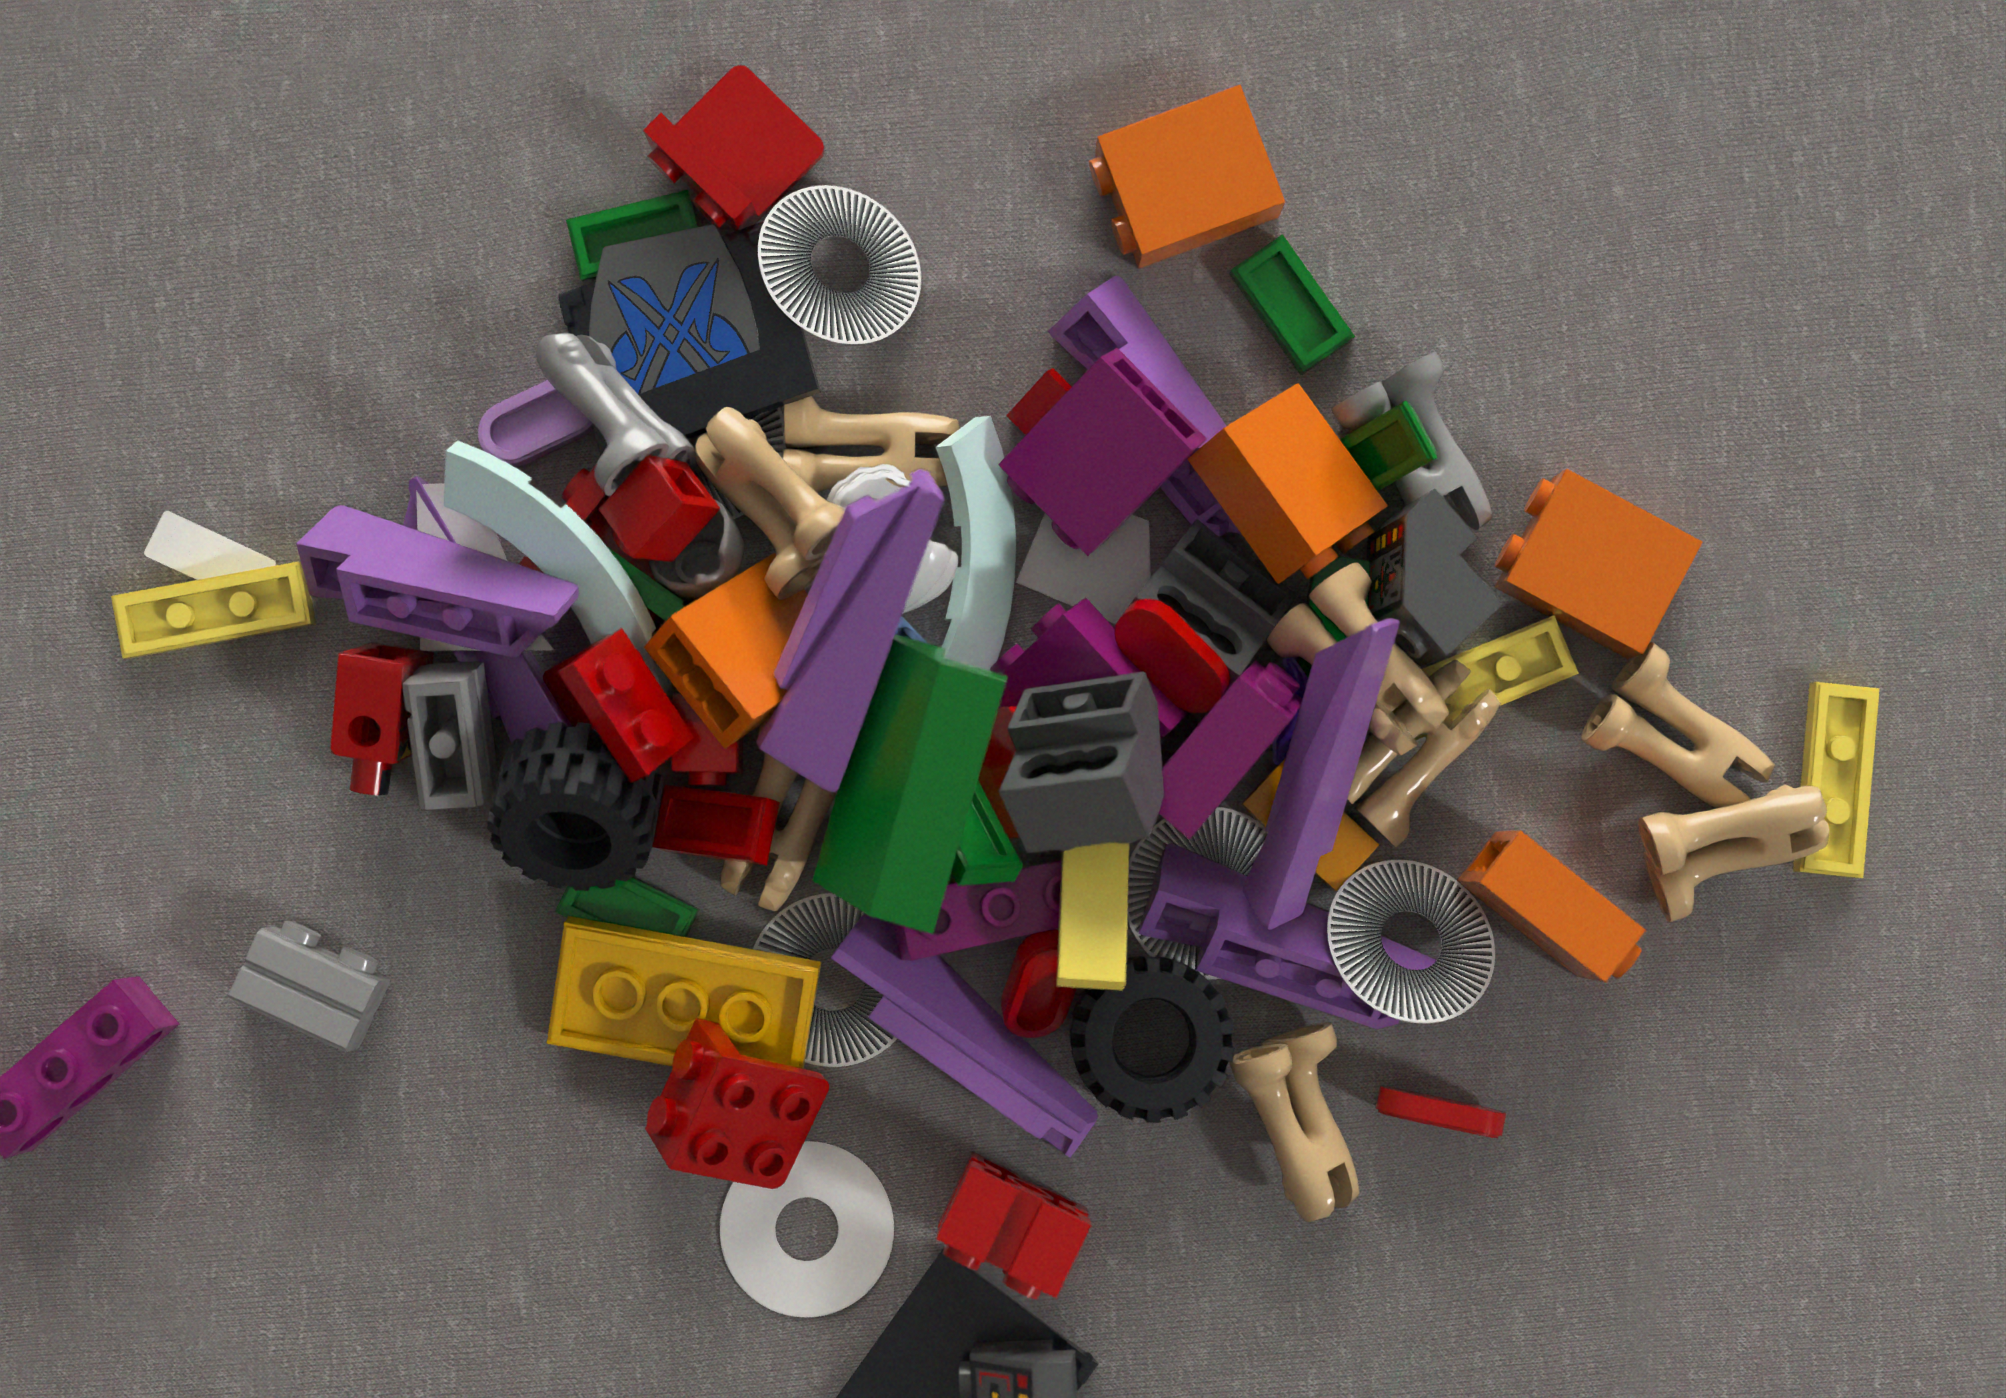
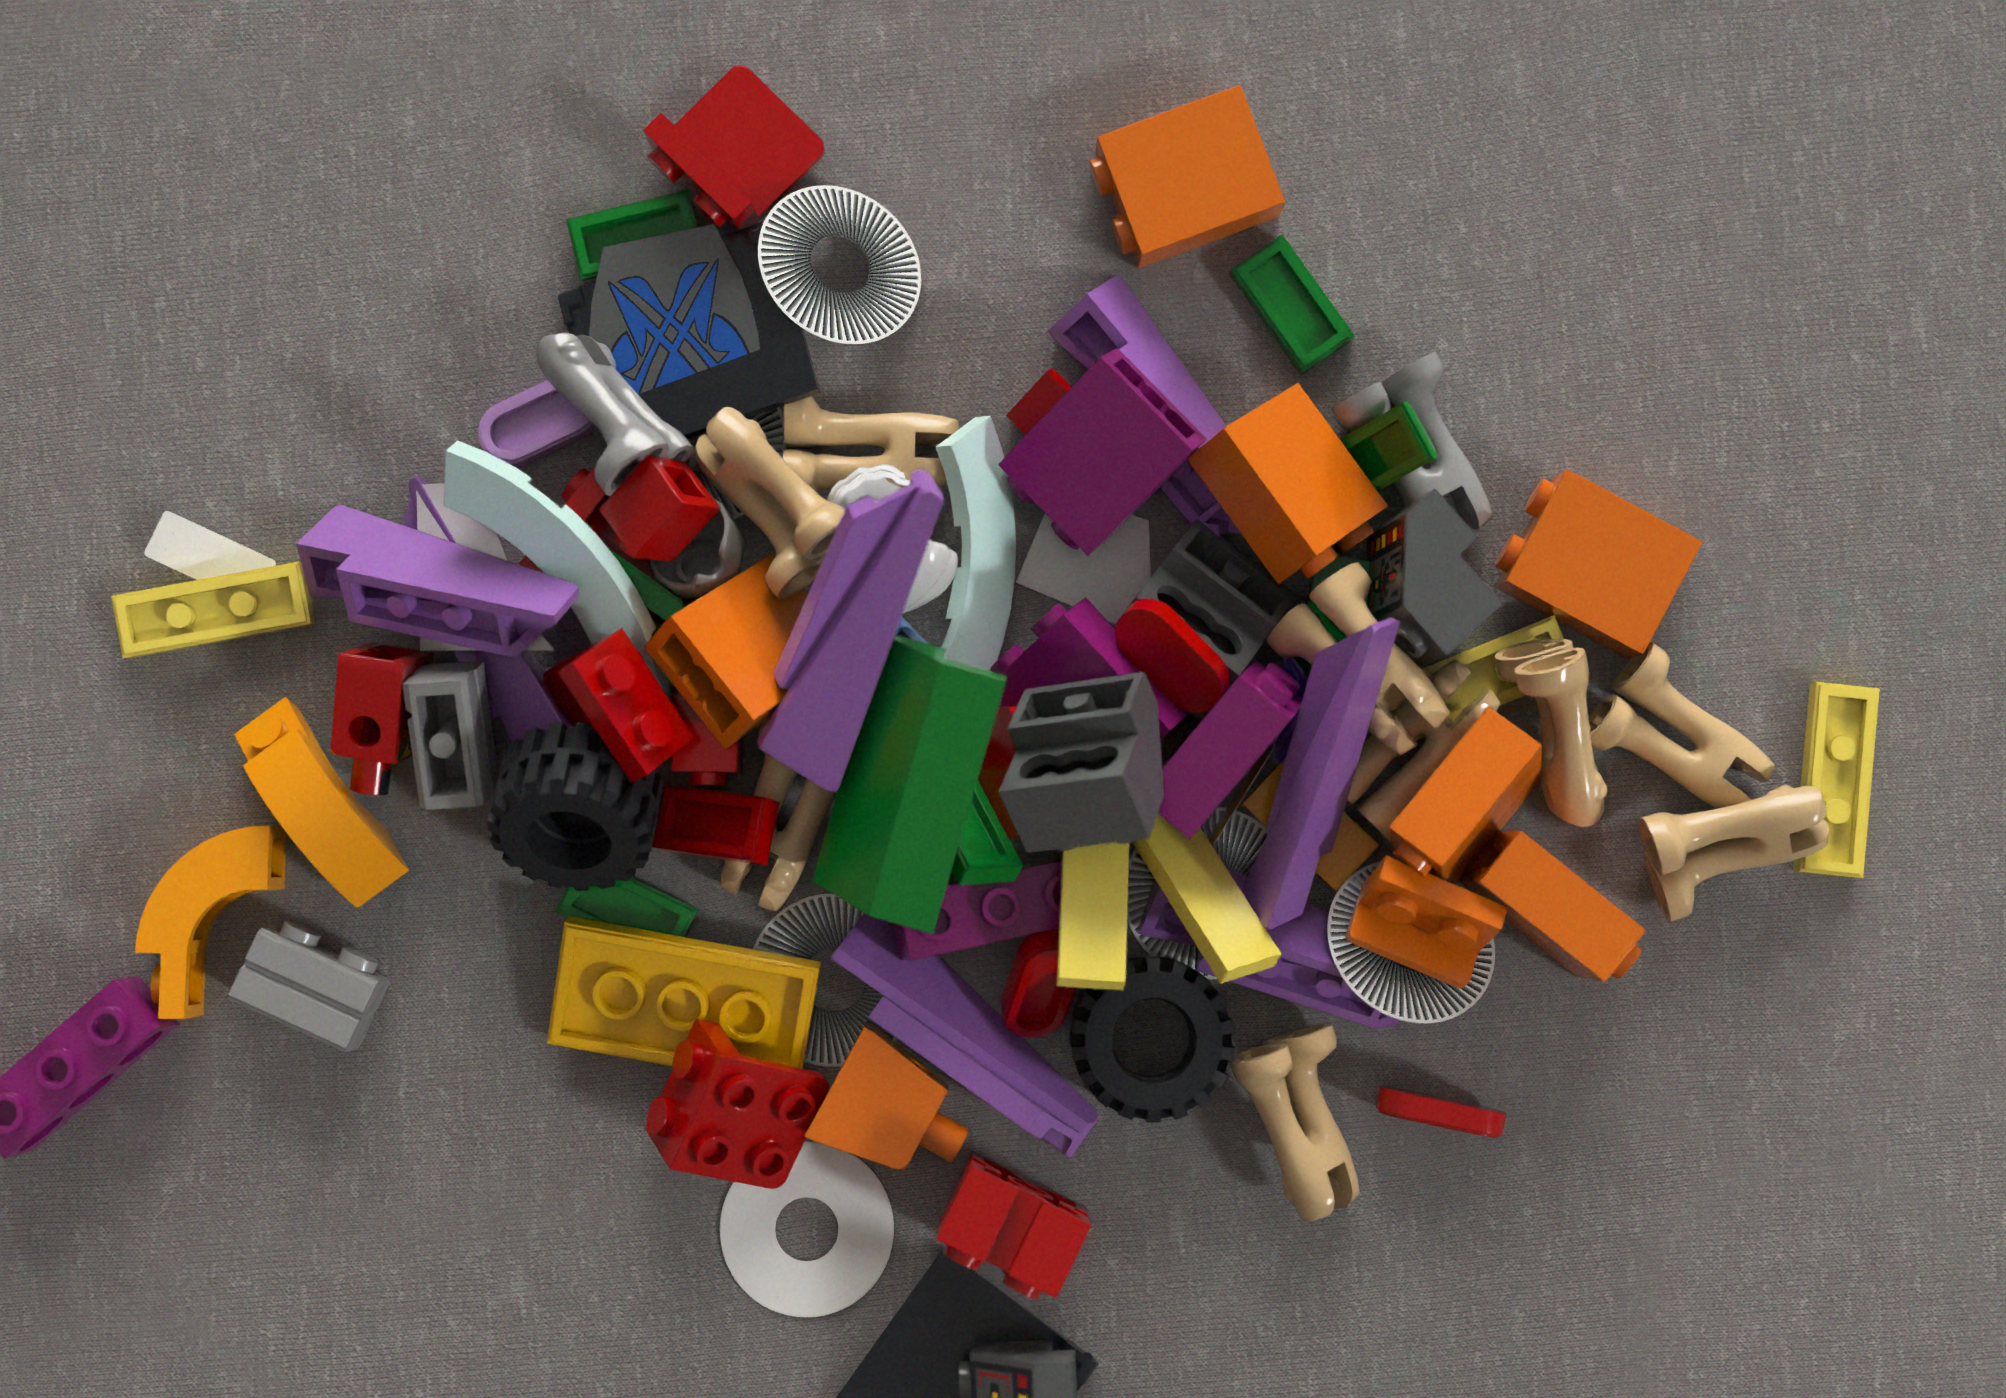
(190, 901): none -> light orange arch
(317, 806): none -> light orange arch
(886, 1106): none -> orange torso
(1208, 902): none -> light yellow tile
(1239, 795): none -> sticker
(1423, 922): none -> orange bracket
(1467, 799): none -> orange brick
(1559, 682): none -> tan piece

